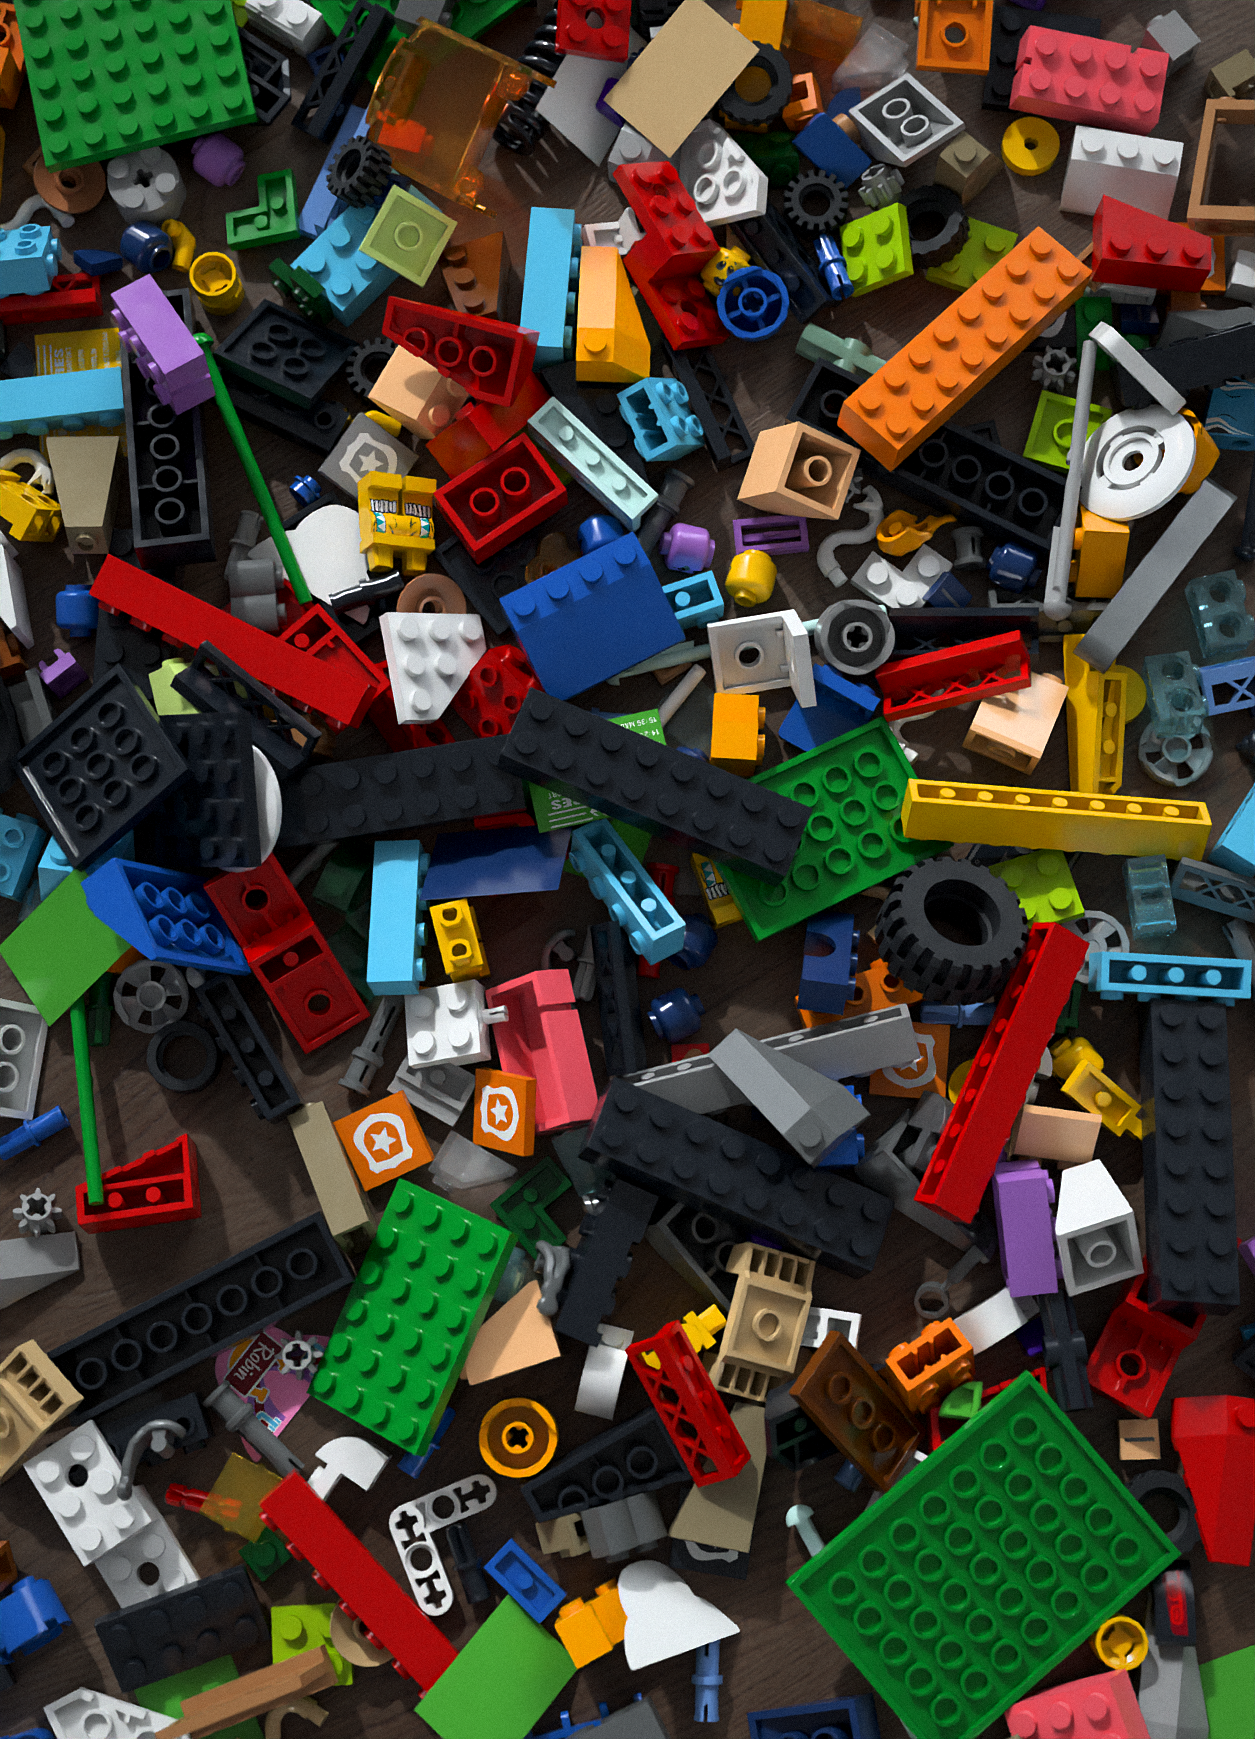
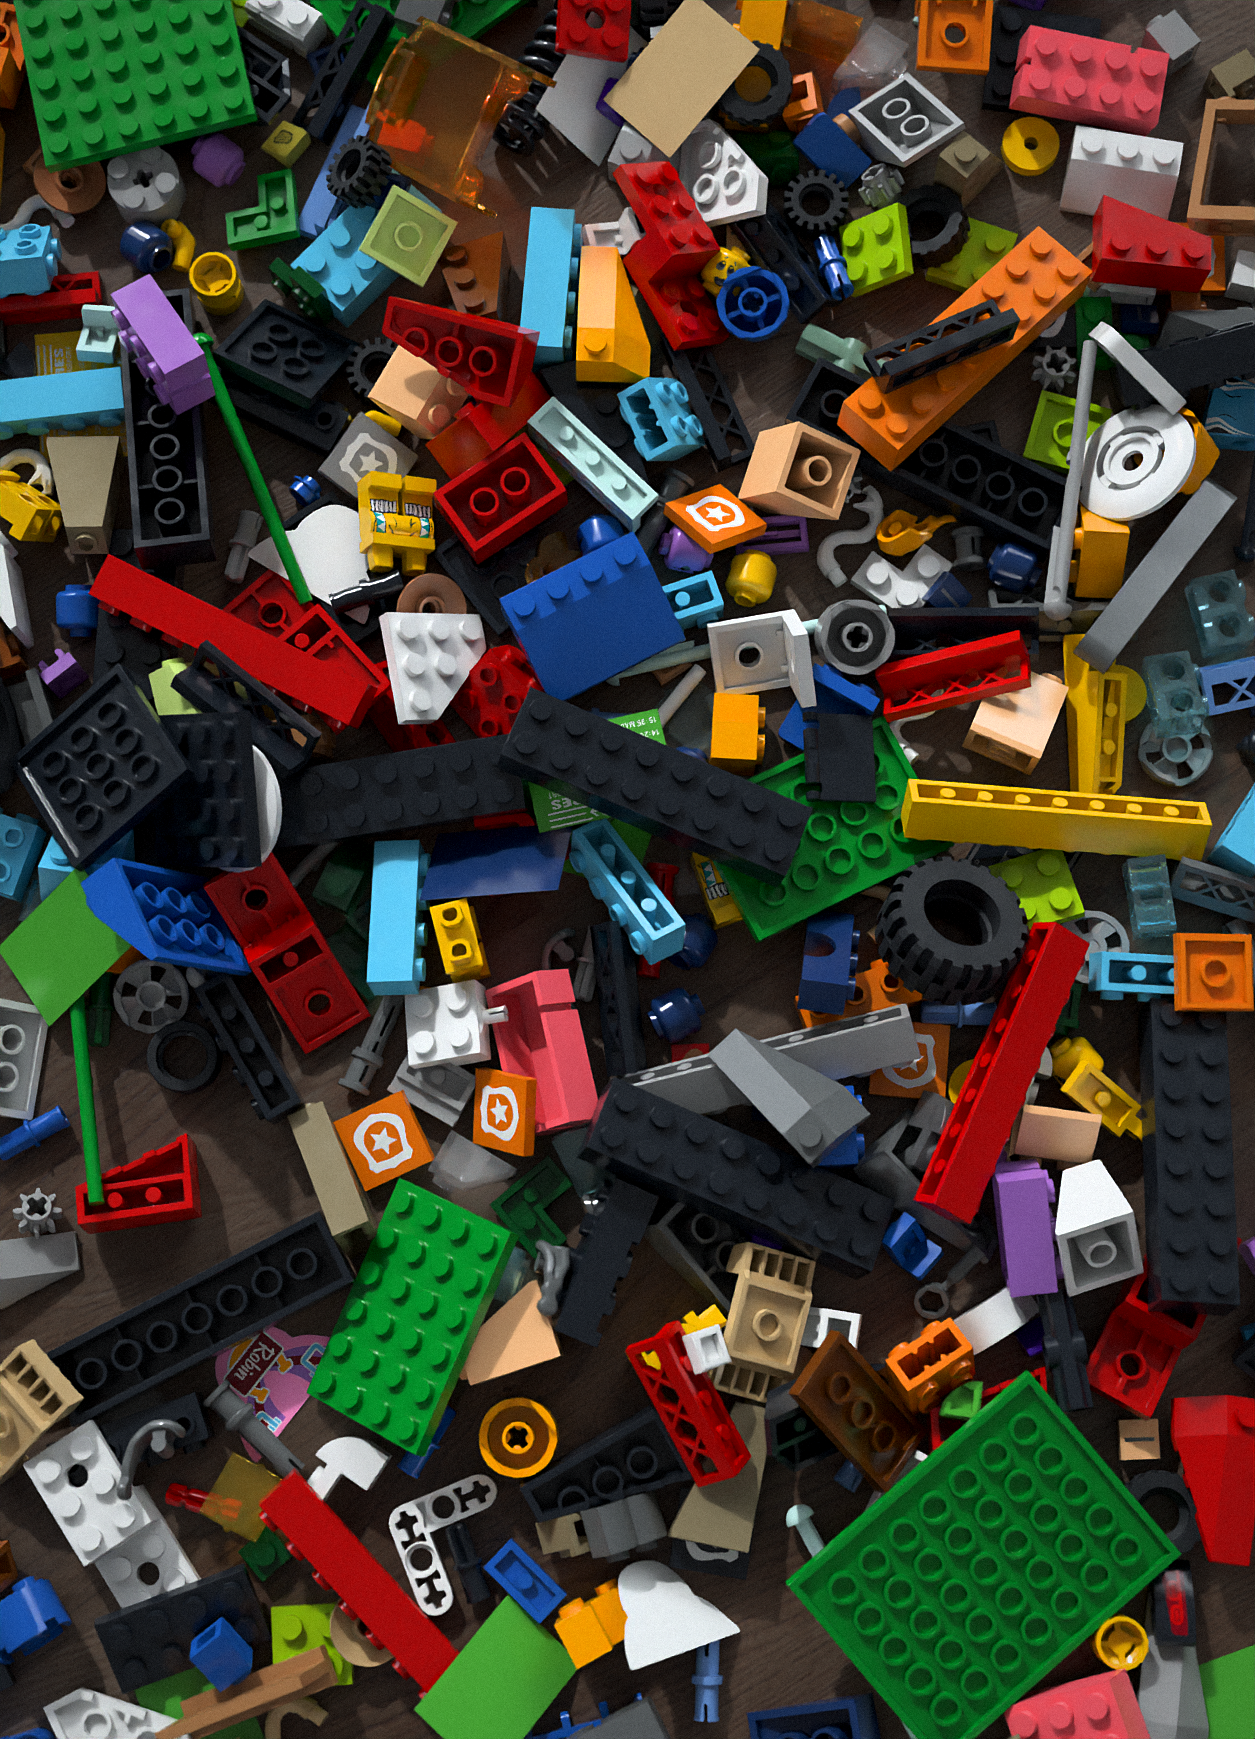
(97, 262): dark blue tile -> none
(99, 335): none -> light aqua bracket
(222, 1655): none -> blue brick
(255, 594): dark grey brick -> none
(287, 143): none -> light yellow slope
(293, 1347): light grey gear -> none
(604, 1372): white brick -> none
(706, 1349): none -> white tile
(715, 518): none -> orange tile
(839, 758): none -> black piece
(910, 1247): none -> blue bracket
(941, 352): none -> black fence
(1213, 972): none -> orange tile

